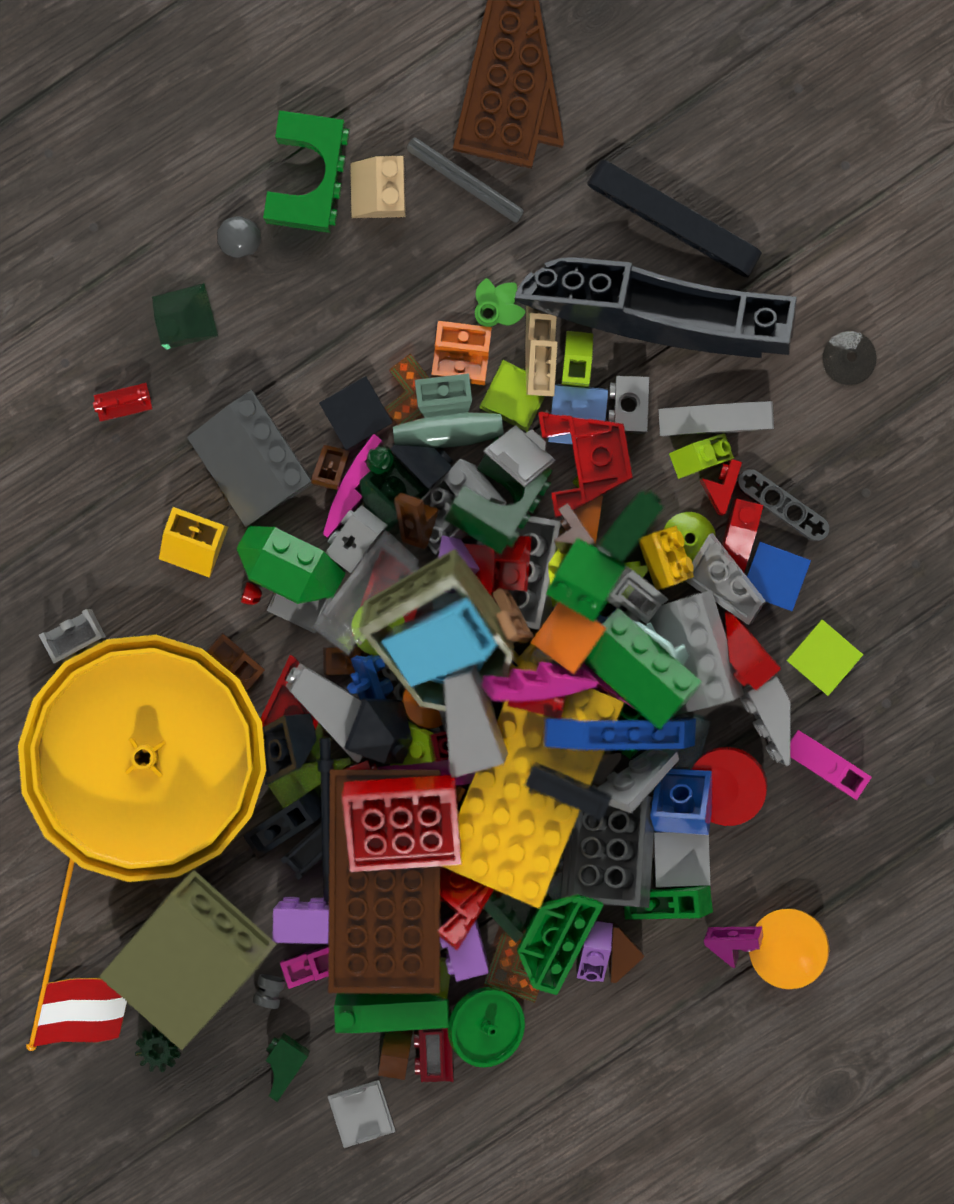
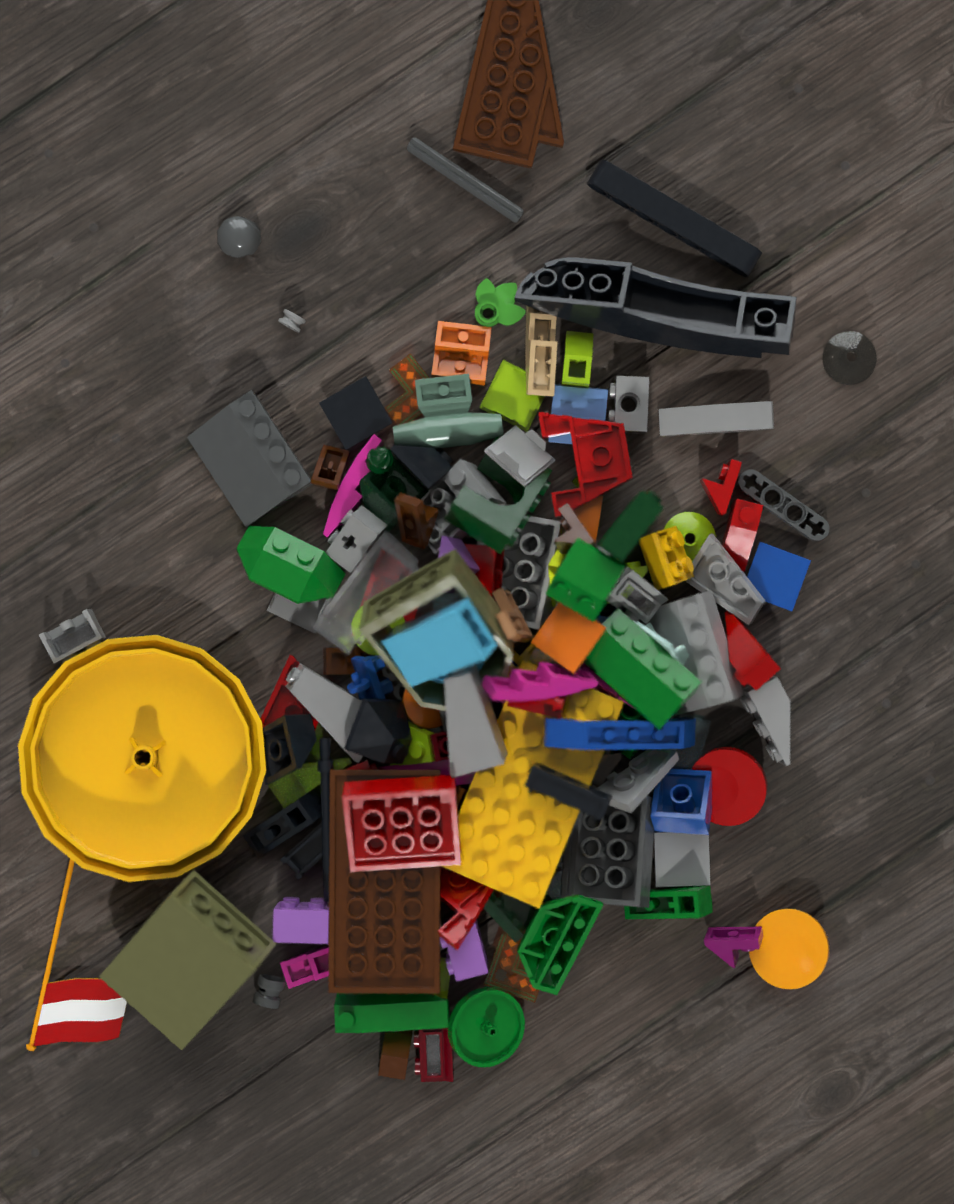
(122, 402): red hinge -> none
(154, 1058): clear green gear -> none
(184, 316): clear green slope -> none
(192, 542): yellow slope -> none
(235, 660): reddish brown slope -> none
(251, 594): red hinge -> none
(286, 1059): dark green arch -> none
(291, 320): none -> light grey bush
(315, 209): green arch -> none
(361, 1114): light grey piece -> none
(378, 187): tan slope -> none
(515, 565): red slope -> none
(595, 953): medium lavender slope -> none
(623, 954): reddish brown slope -> none
(701, 455): lime slope -> none
(824, 657): lime piece -> none
(828, 765): dark pink slope -> none

